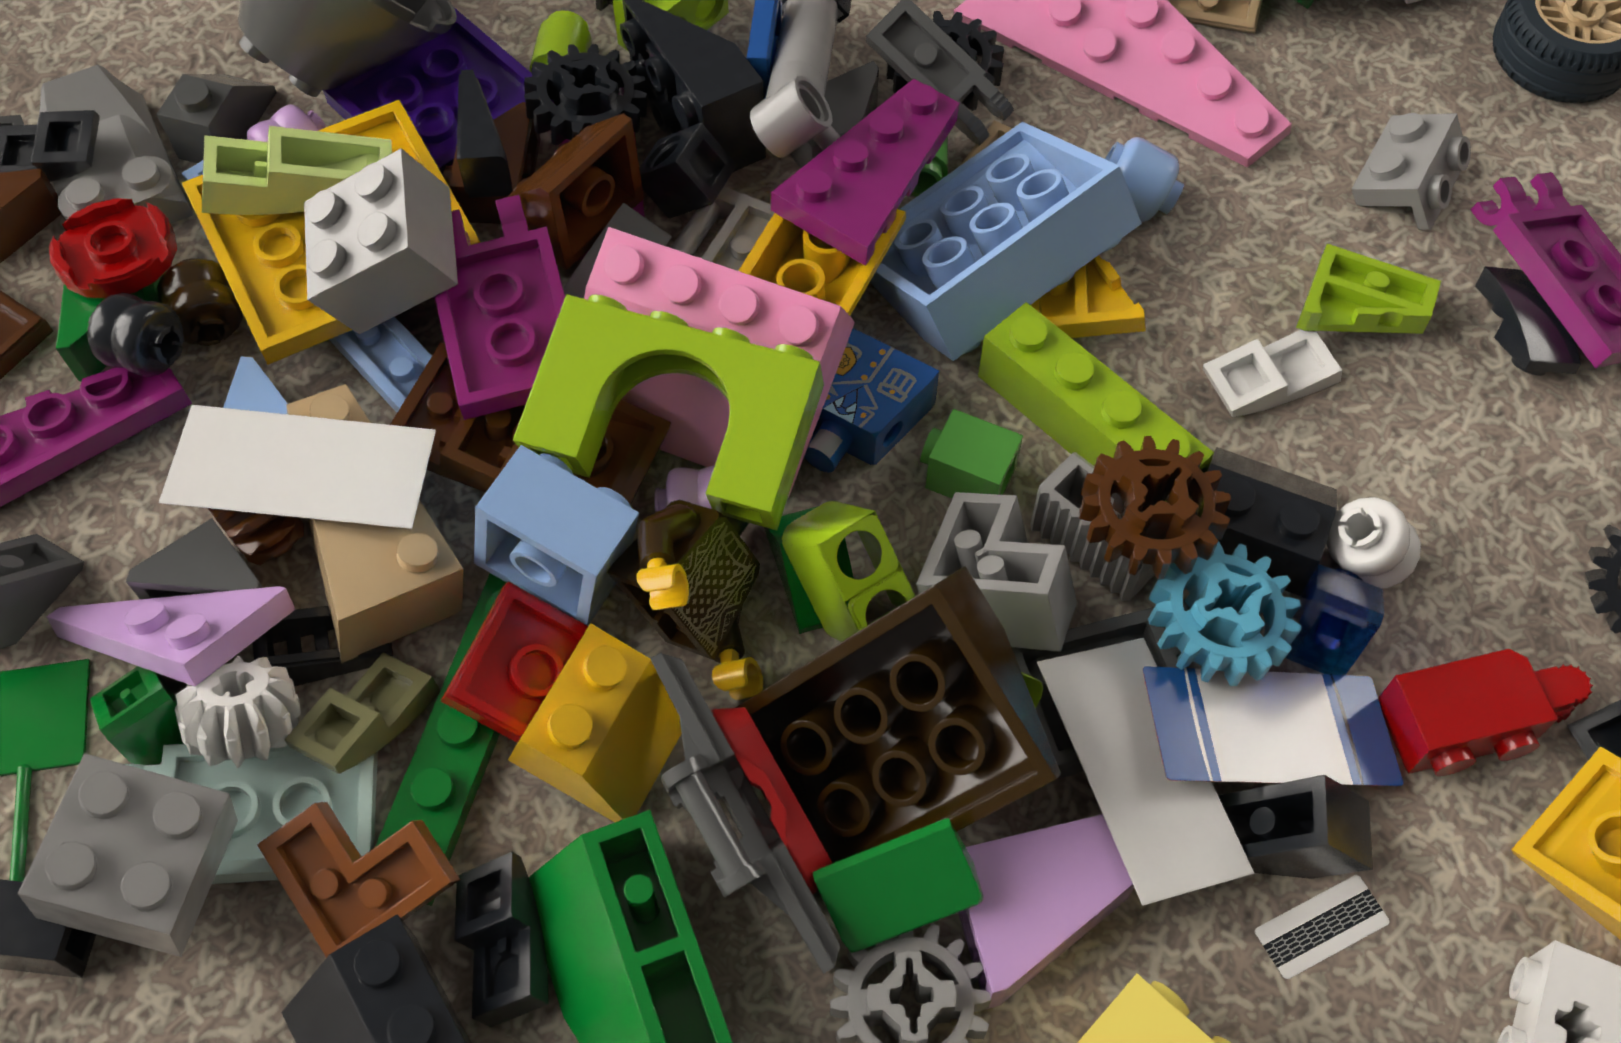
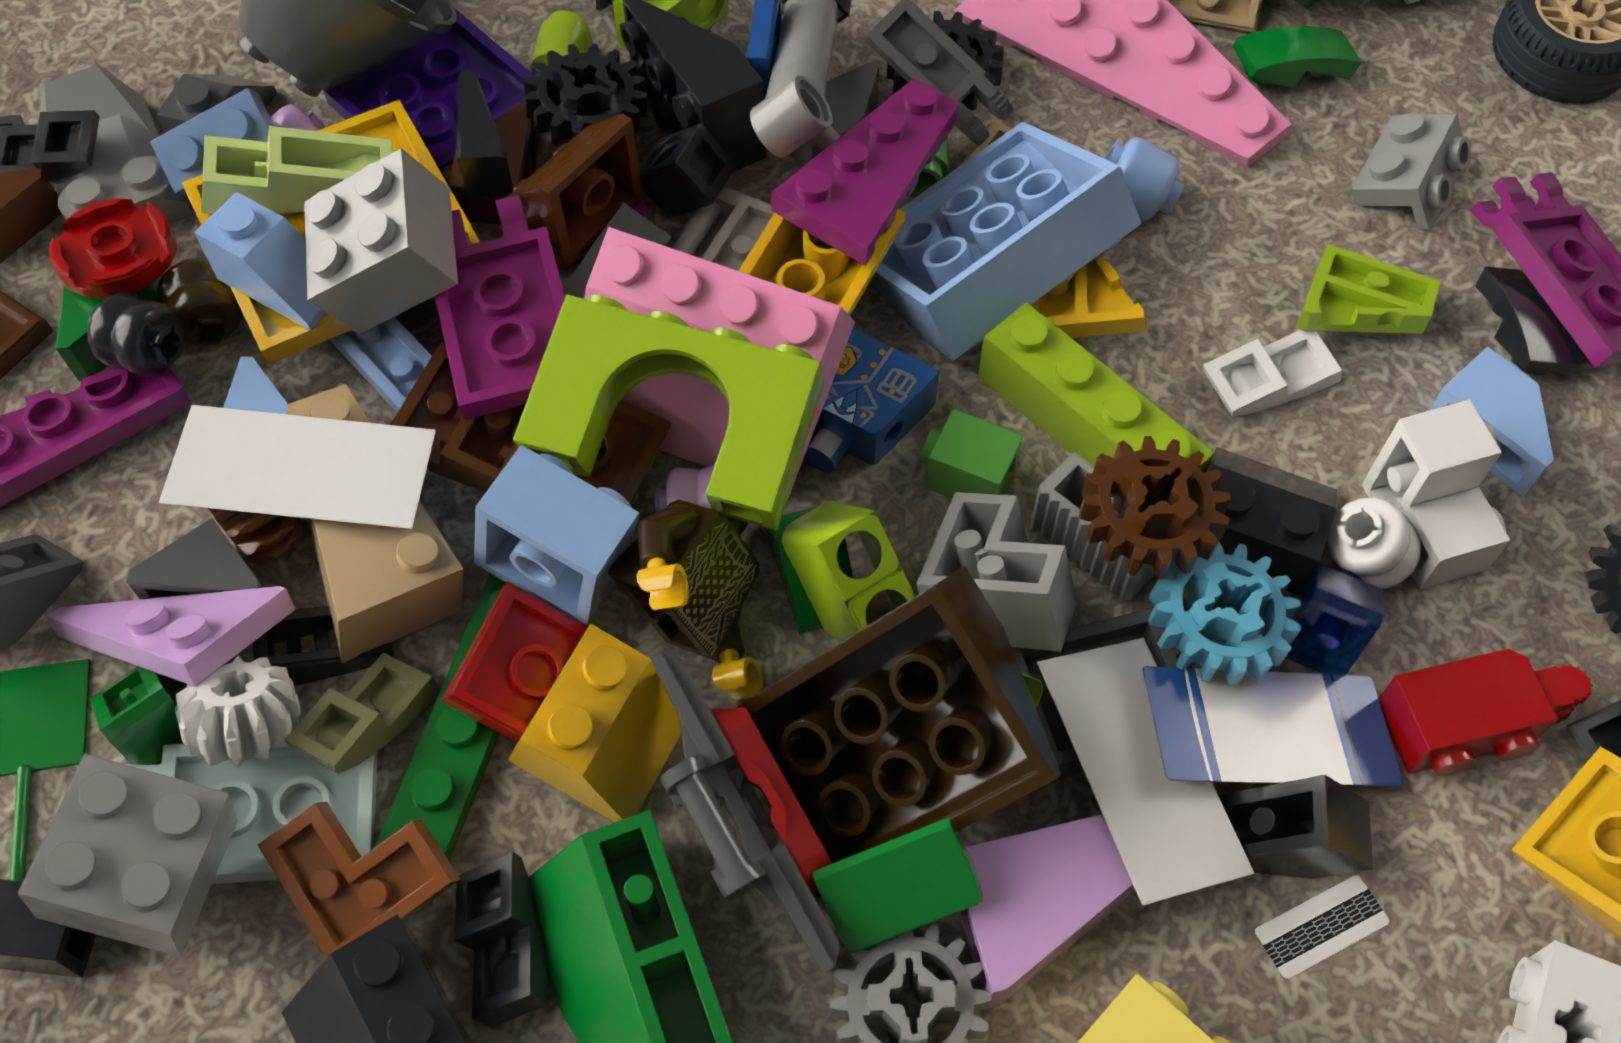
(182, 148): none -> medium blue plate
(260, 257): none -> light blue slope
(1288, 52): none -> green slope
(1434, 477): none -> white brick
(1513, 409): none -> light blue slope

